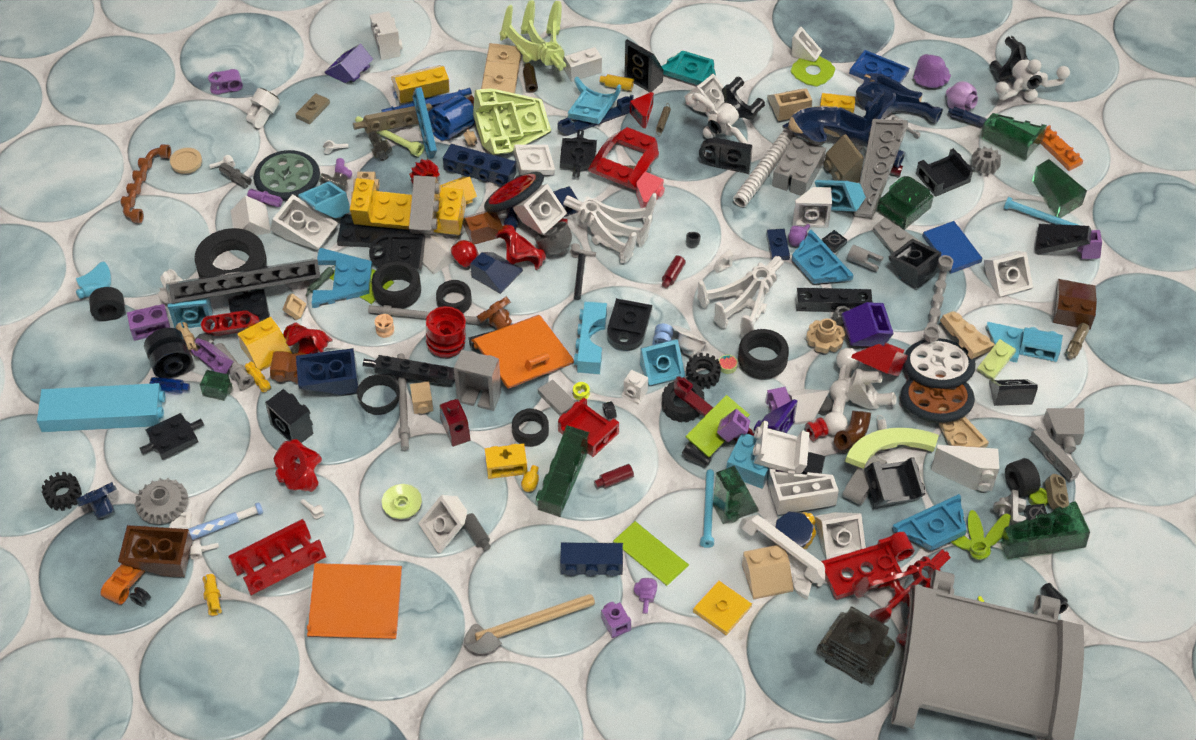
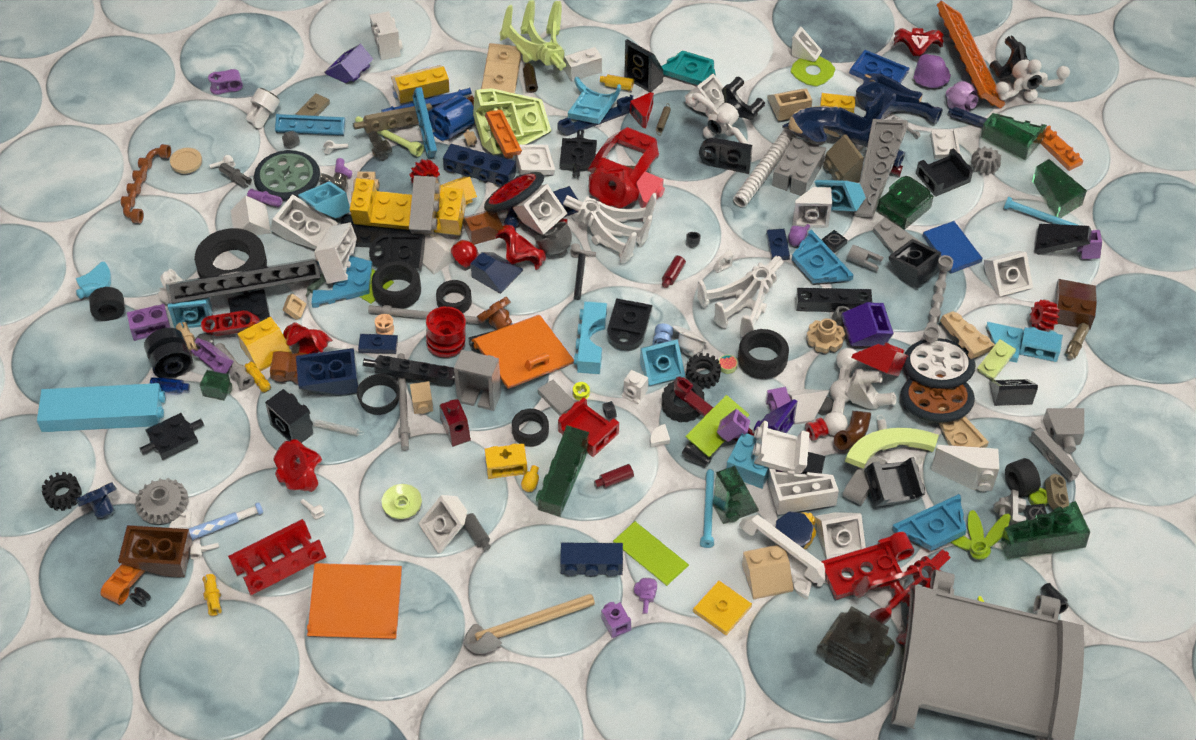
(290, 139): none -> dark grey tile
(310, 124): none -> dark azure tile
(334, 252): none -> white wedge
(348, 430): none -> white piece
(378, 343): none -> dark blue plate
(503, 133): none -> orange plate
(618, 195): none -> red piece
(659, 436): none -> white tile
(917, 40): none -> red piece
(943, 141): none -> white plate
(970, 54): none -> orange plate
(1044, 315): none -> red gear

